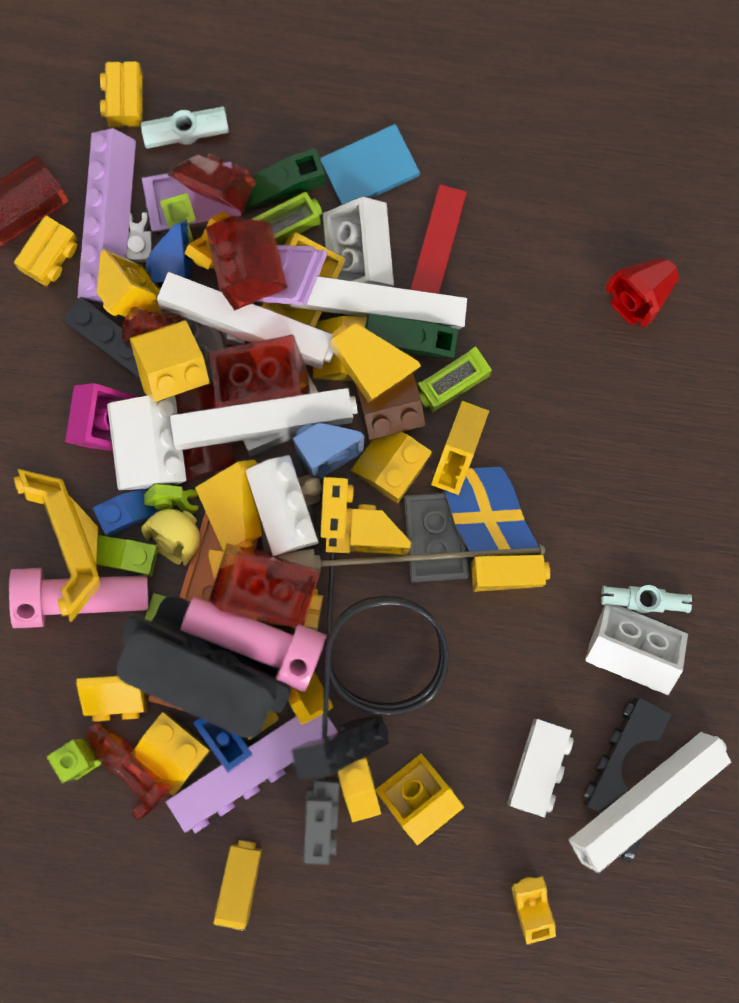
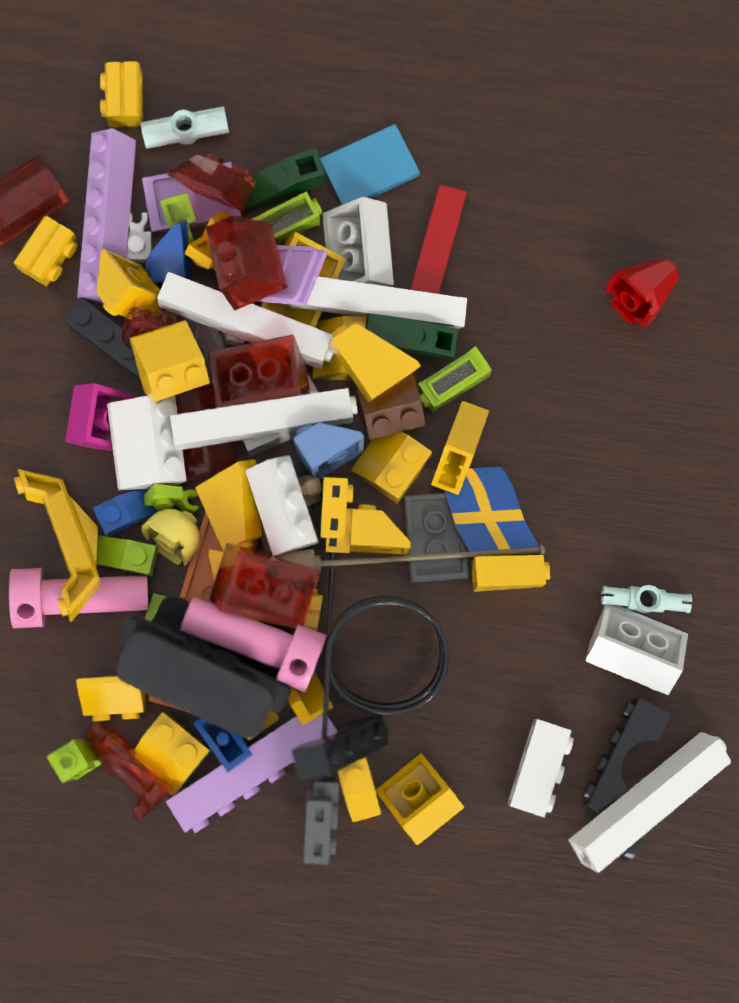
(238, 885): yellow slope -> none
(533, 909): yellow brick -> none

